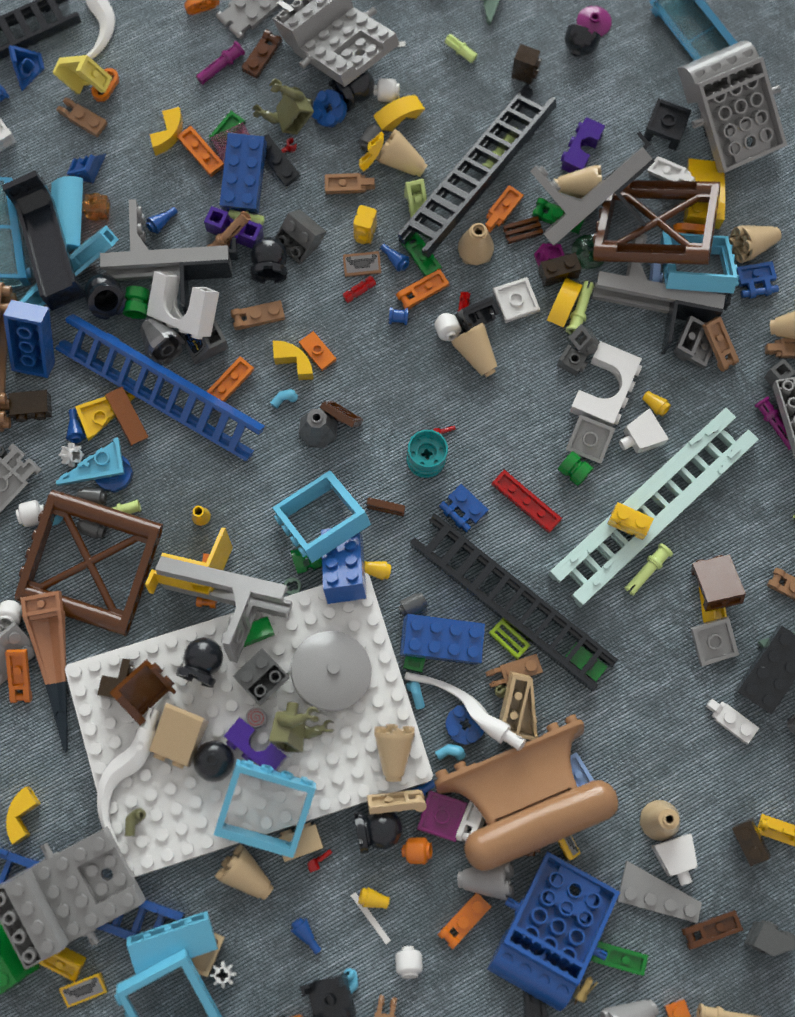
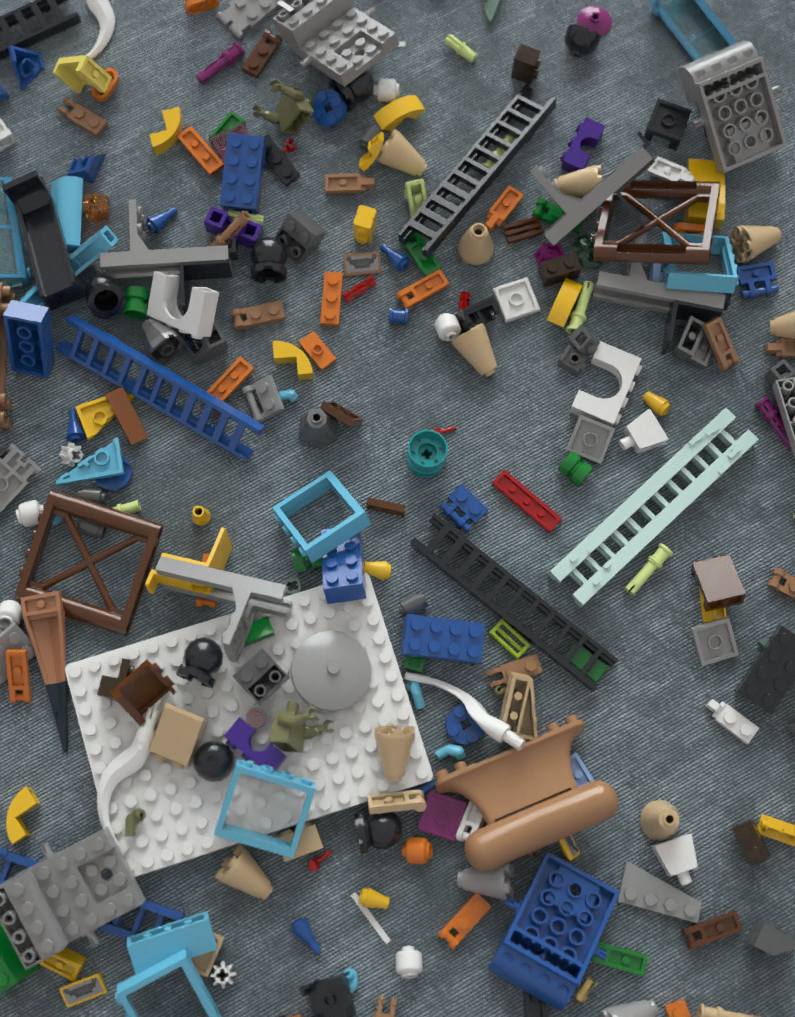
(30, 405): dark brown brick -> none
(268, 398): none -> light grey plate
(331, 299): none -> orange plate
(630, 521): yellow brick -> none

